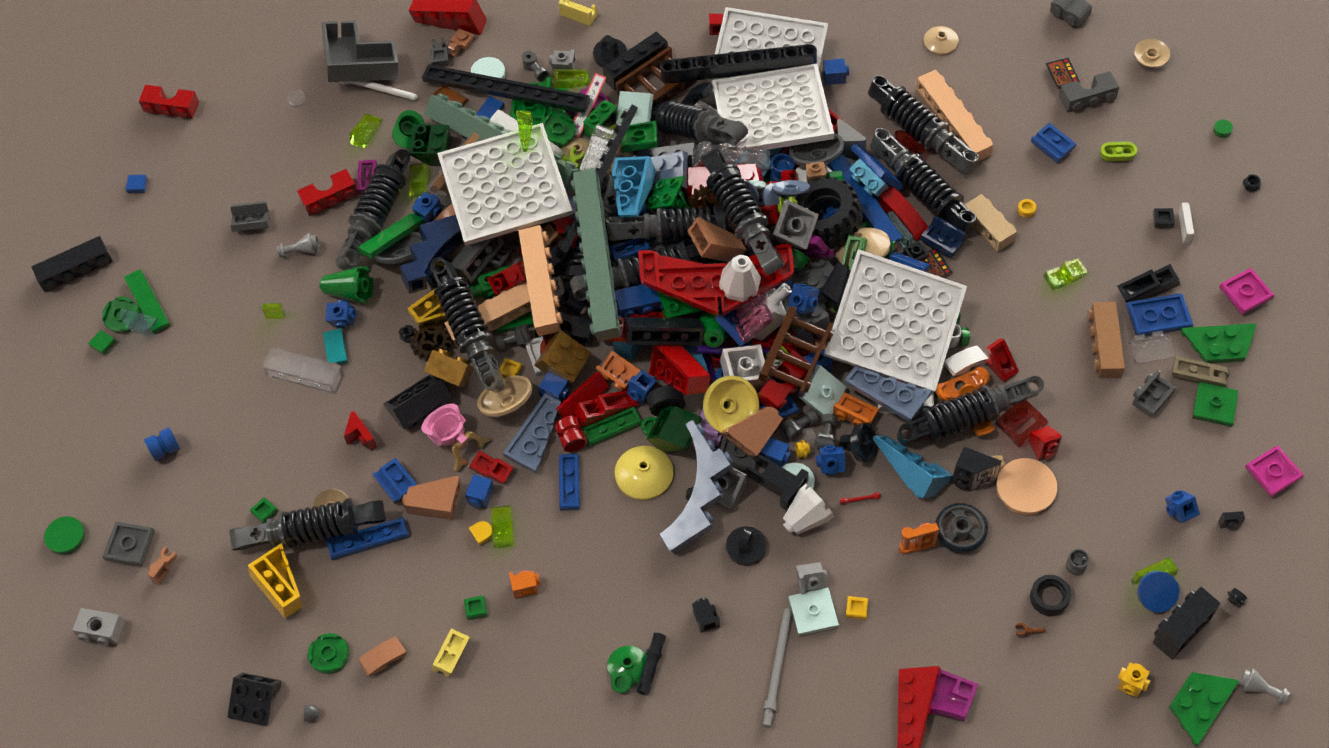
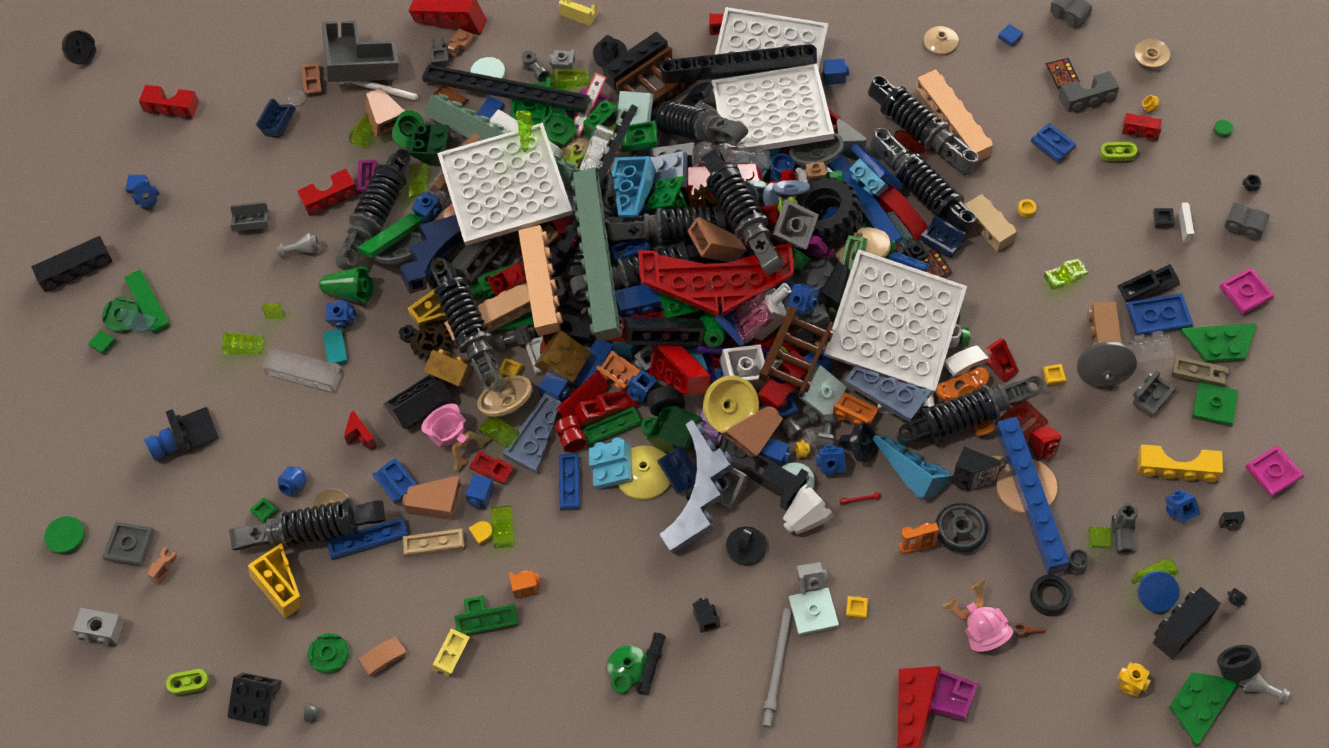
(78, 47): none -> black tile
(145, 187): none -> blue brick
(188, 682): none -> lime plate
(192, 429): none -> black bracket
(233, 337): none -> clear neon green slope
(275, 118): none -> dark blue bracket
(292, 480): none -> blue head
(311, 78): none -> nougat slope
(381, 111): none -> slope
(433, 542): none -> tan tile
(486, 619): none -> green tile
(498, 430): none -> clear neon green slope
(598, 355): none -> blue tile
(610, 463): none -> medium azure plate
(640, 363): none -> light grey brick
(678, 469): none -> dark blue bracket
(740, 279): white cone -> none
(986, 625): none -> bright pink helmet
(1010, 35): none -> blue tile
(1032, 496): none -> blue brick
(1054, 375): none -> yellow tile
(1099, 537): none -> clear neon green tile
(1106, 364): none -> dark grey dish
(1124, 527): none -> dark grey piece
(1142, 126): none -> red bracket
(1150, 103): none -> yellow plate
(1154, 462): none -> yellow arch
(1243, 670): none -> black tyre
(1246, 221): none -> dark grey brick

